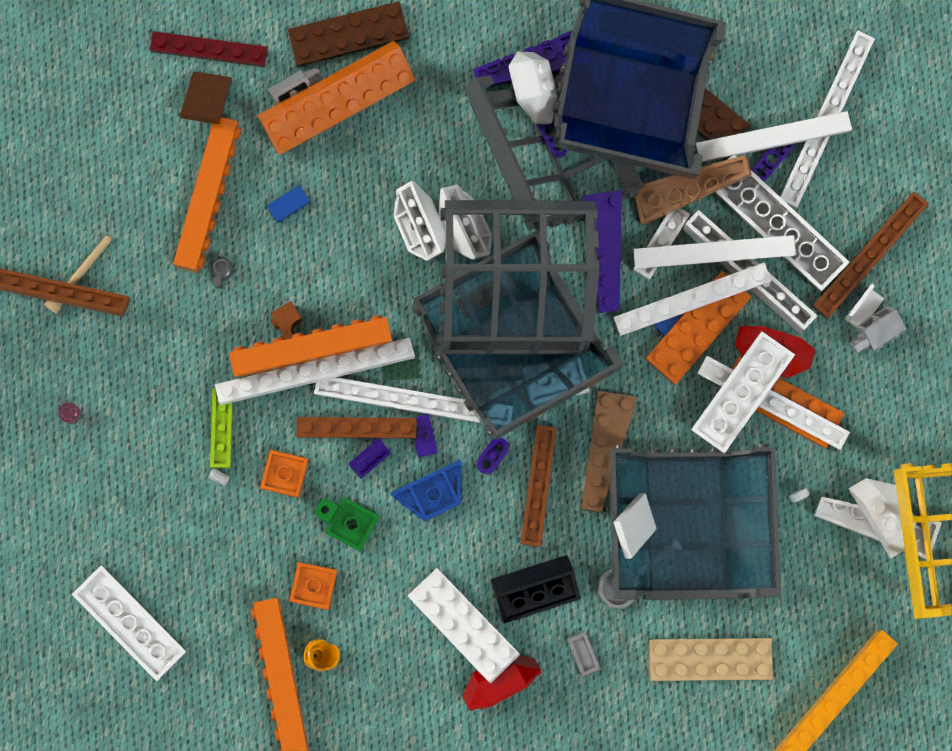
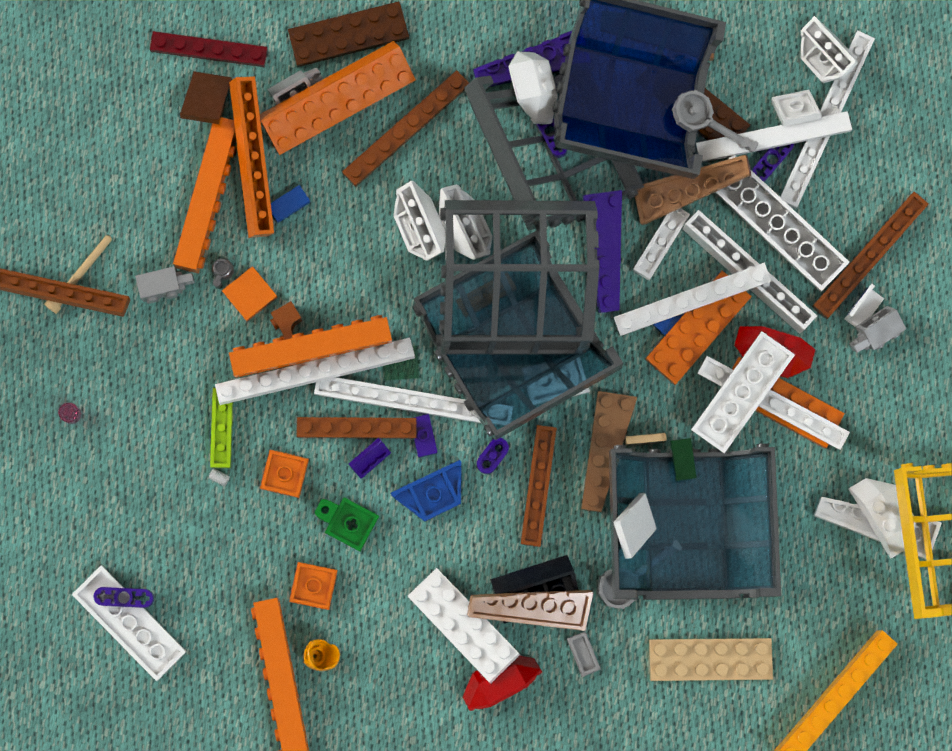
(109, 591): none -> dark purple beam
(162, 284): none -> light grey hinge
(249, 293): none -> orange tile
(251, 157): none -> orange brick
(405, 128): none -> dark orange plate
(548, 609): none -> wing
(645, 439): none -> tan tile
(683, 459): none -> dark green tile
(694, 112): none -> light grey piece
(714, 252): white tile -> none
(796, 108): none -> white tile
(798, 495): white tile -> none
(825, 52): none -> white wedge

